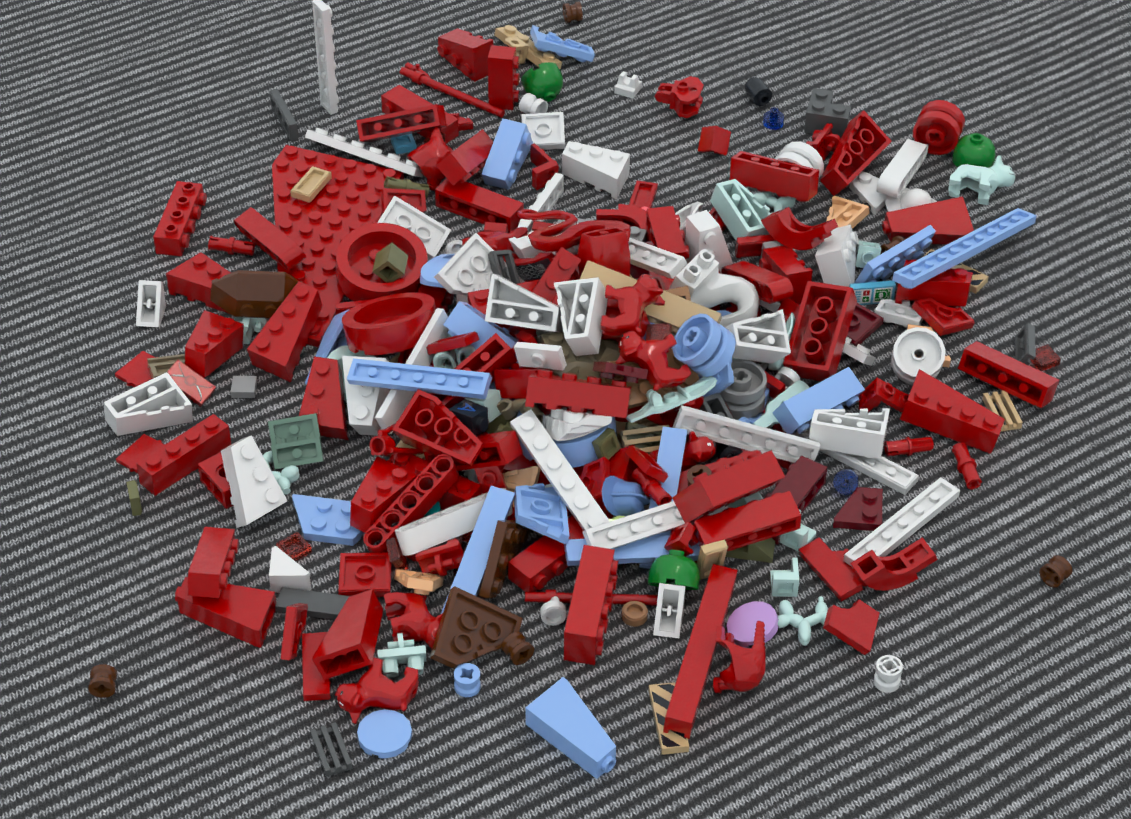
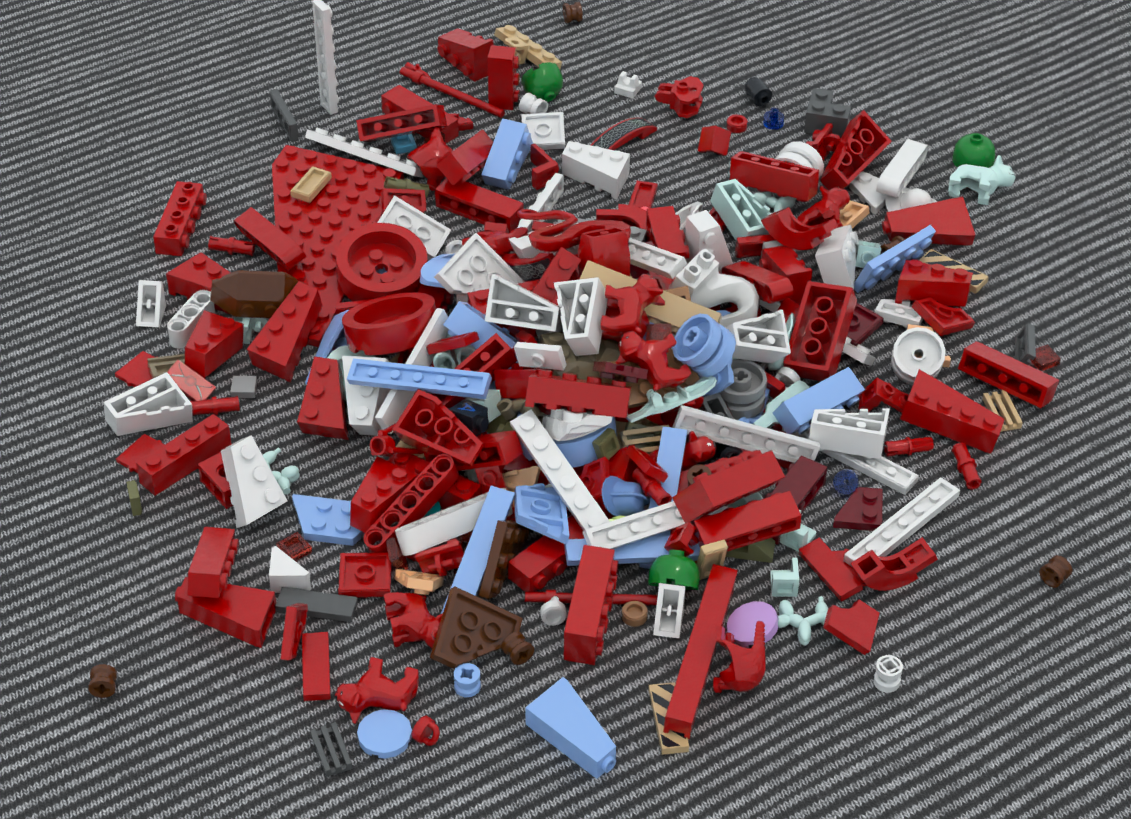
(186, 319): none -> white beam
(215, 405): none -> red pin
(295, 441): sand green slope -> none
(351, 637): red slope -> none
(390, 263): olive brick -> none
(402, 653): light aqua hips -> none
(423, 730): none -> red tile
(498, 265): dark grey tile -> none
(565, 48): light blue wing -> none
(624, 132): none -> slope
(736, 123): none -> red tile
(826, 209): none -> red animal
(873, 292): tile -> none
(939, 126): red wheel -> none
(963, 248): light blue plate -> none

